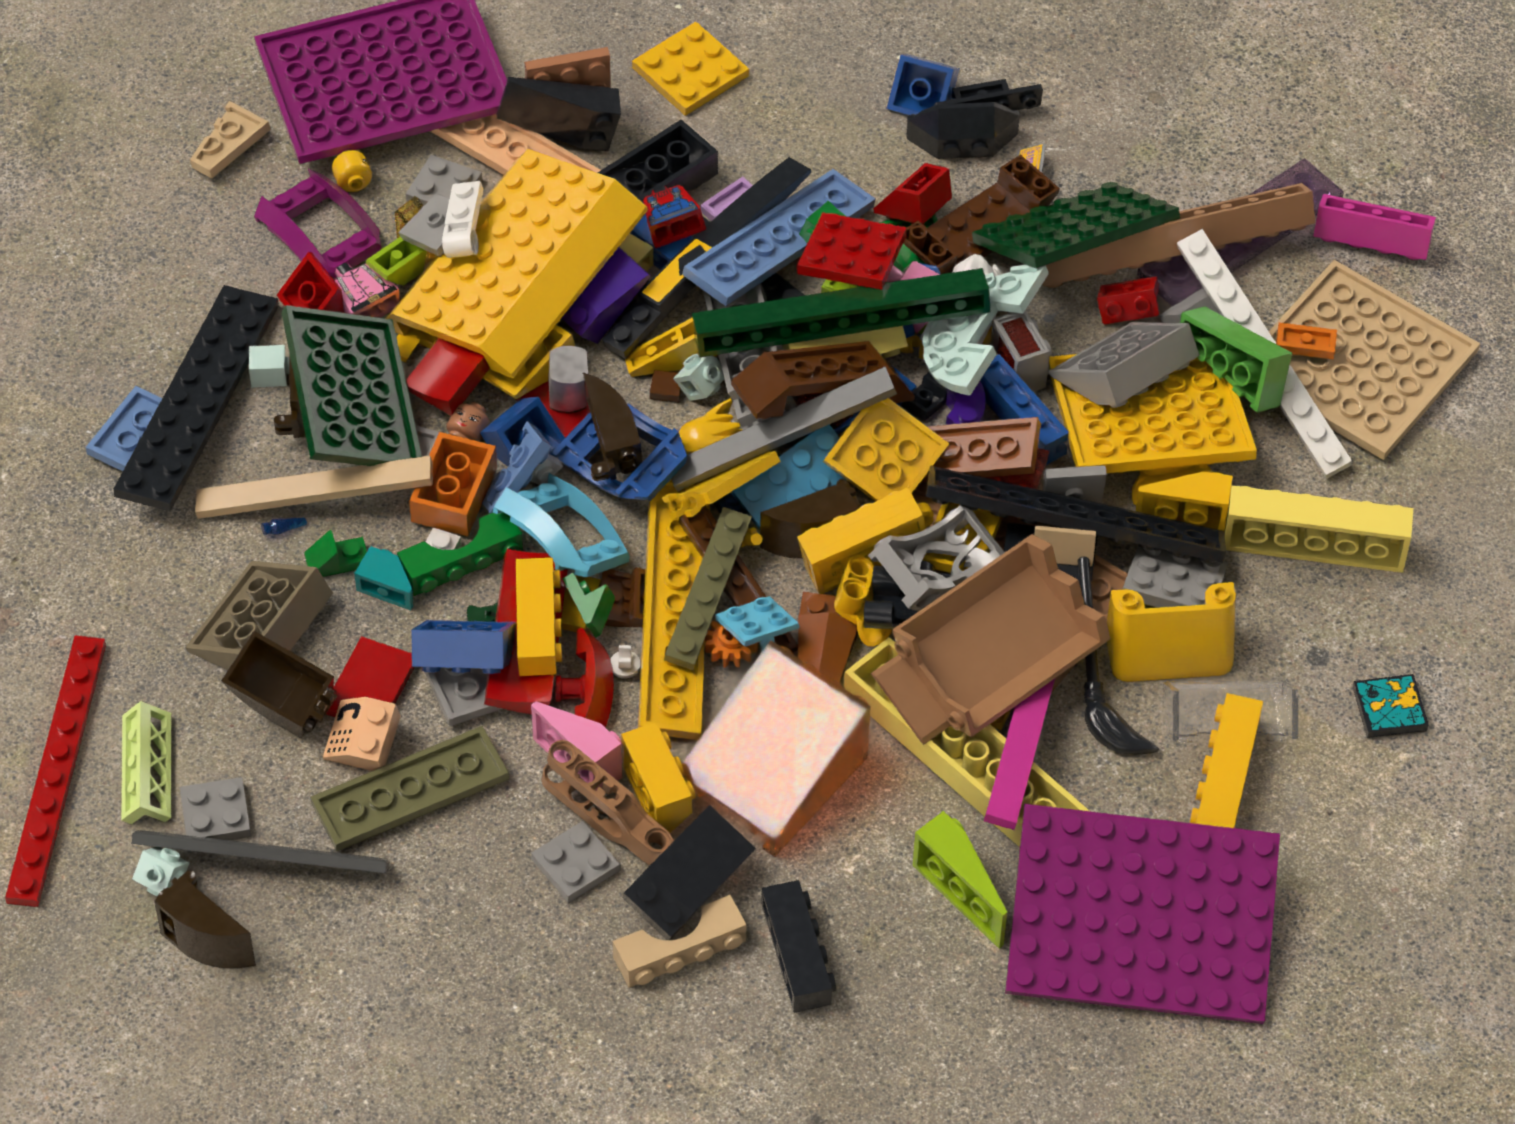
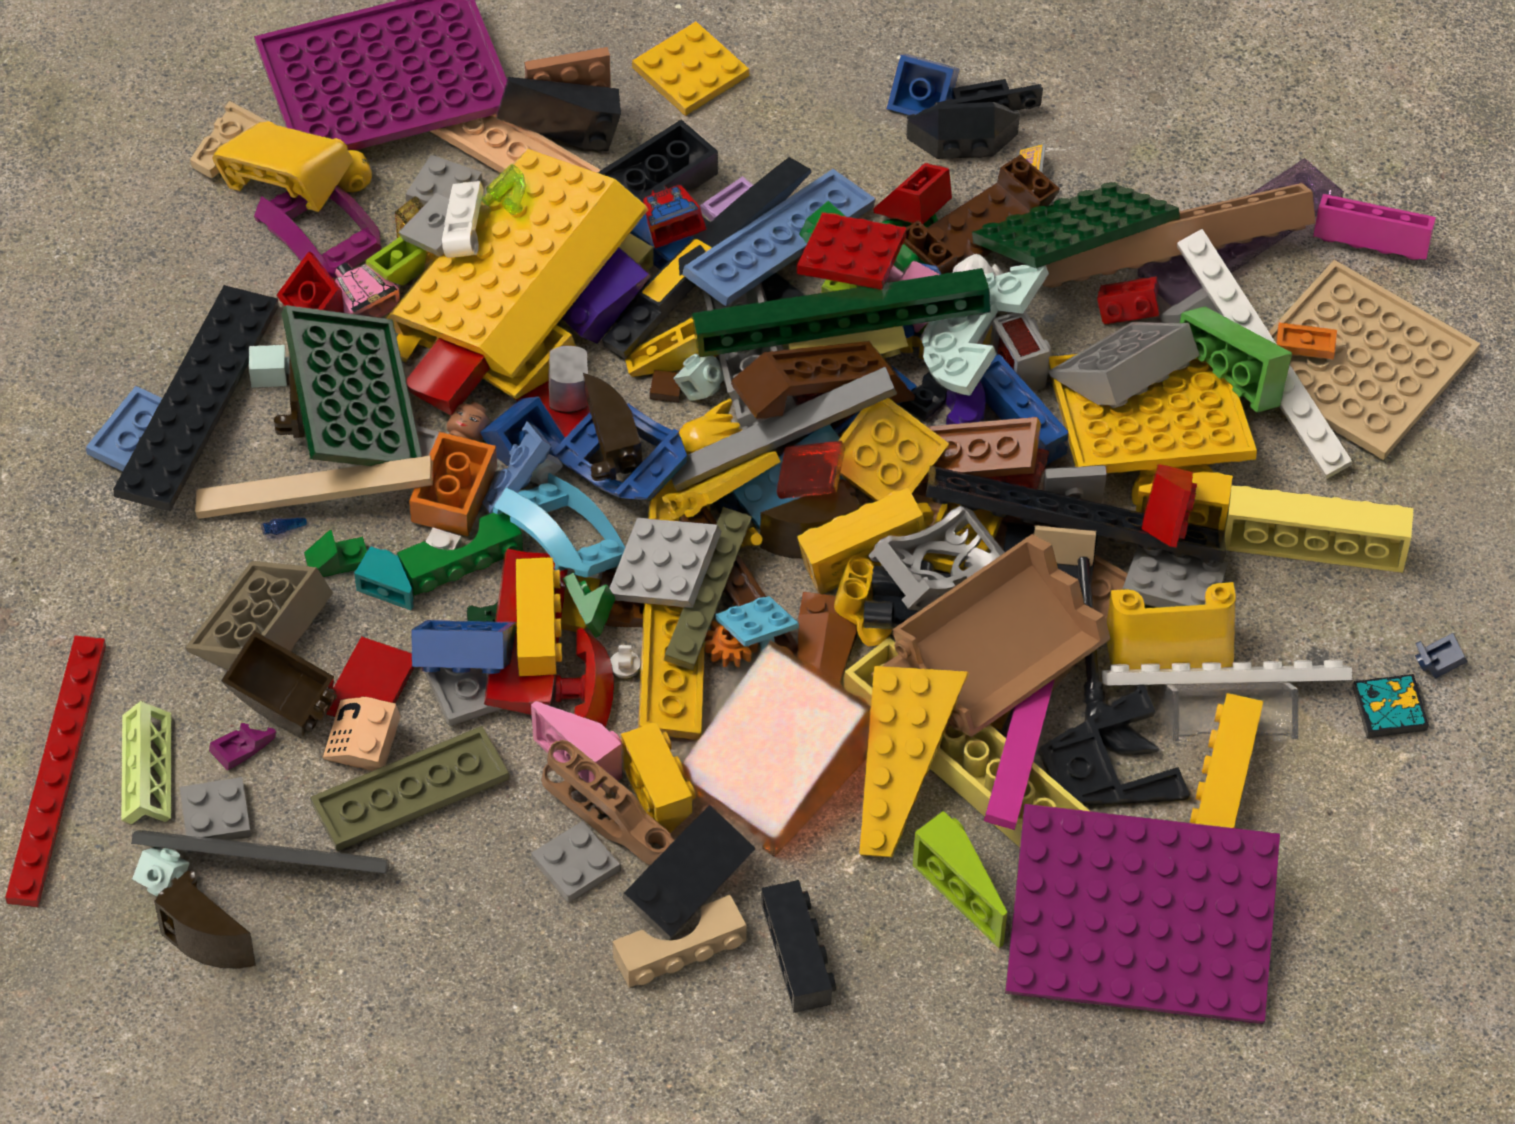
(240, 745): none -> magenta slope
(286, 159): none -> yellow windscreen
(502, 185): none -> clear neon green plant
(665, 562): none -> light grey plate
(810, 469): none -> clear red tile
(904, 734): none -> yellow wing
(1083, 766): none -> black wing
(1167, 504): none -> red slope
(1213, 673): none -> white plate
(1441, 655): none -> bracket

